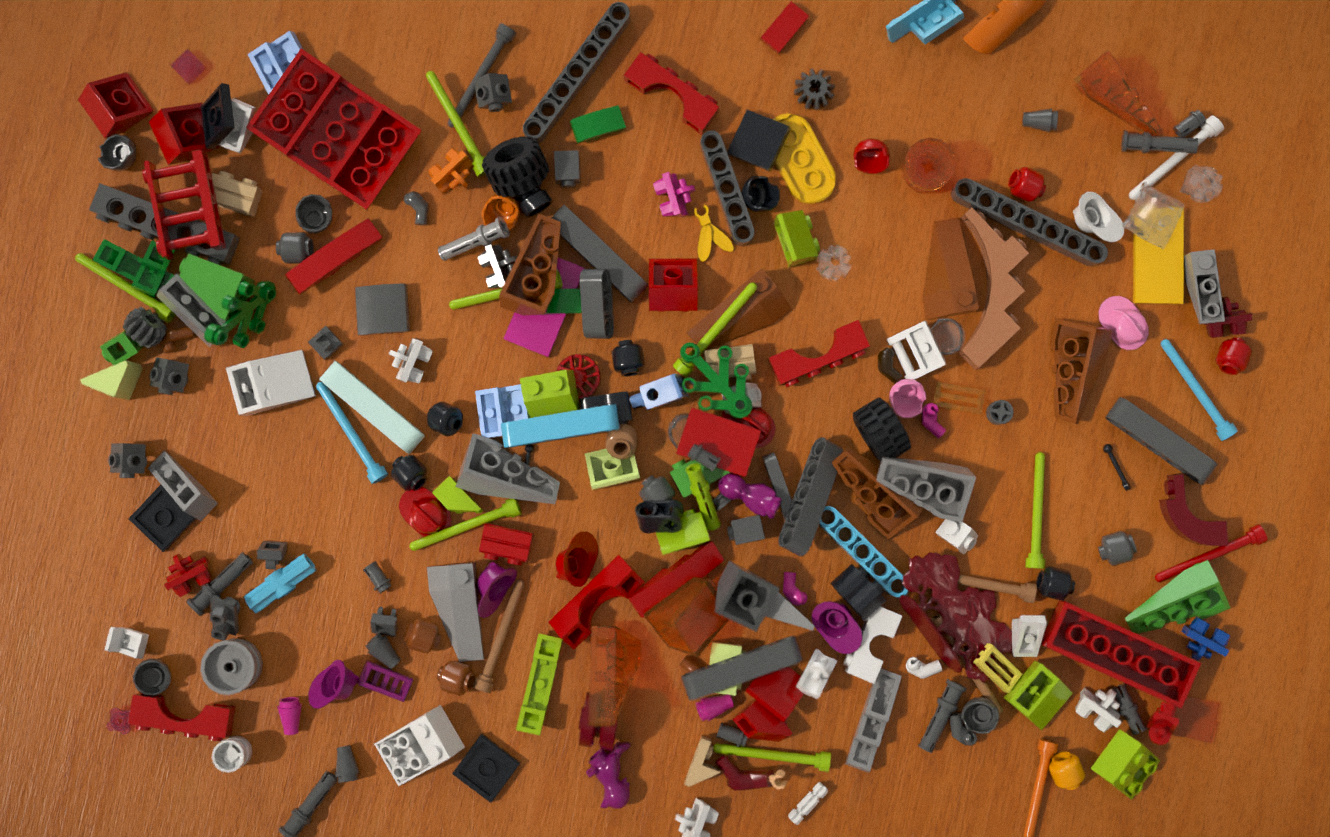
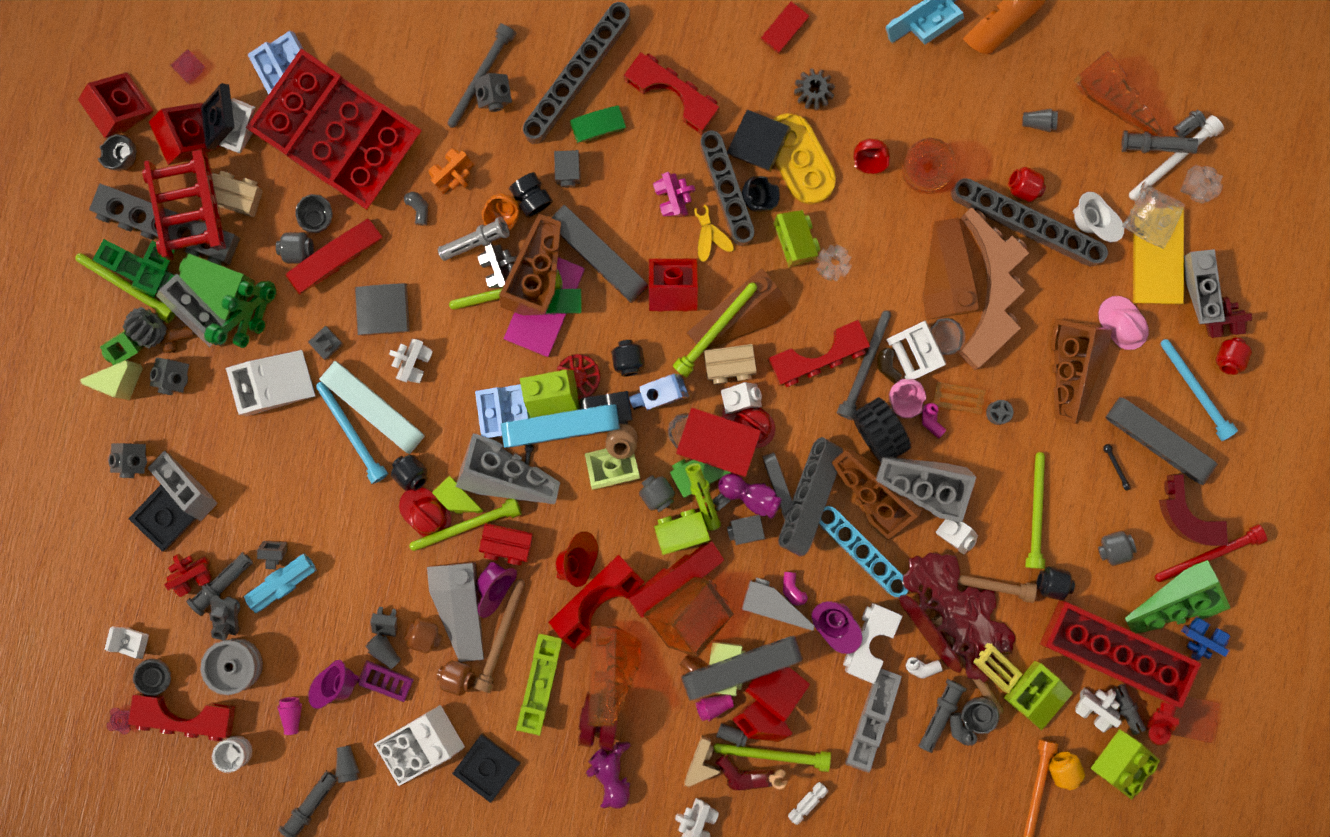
(377, 577): dark grey pin -> none
(445, 418): black head -> none
(457, 122): lime piece -> none
(515, 166): black tyre -> none
(596, 303): dark grey beam -> none
(658, 517): black piece -> none
(703, 457): dark grey pin -> none
(717, 382): green plant -> none
(744, 596): dark grey slope -> none
(816, 674): white hips -> none
(848, 407): none -> dark grey piece
(859, 591): black brick -> none
(1027, 635): white slope -> none

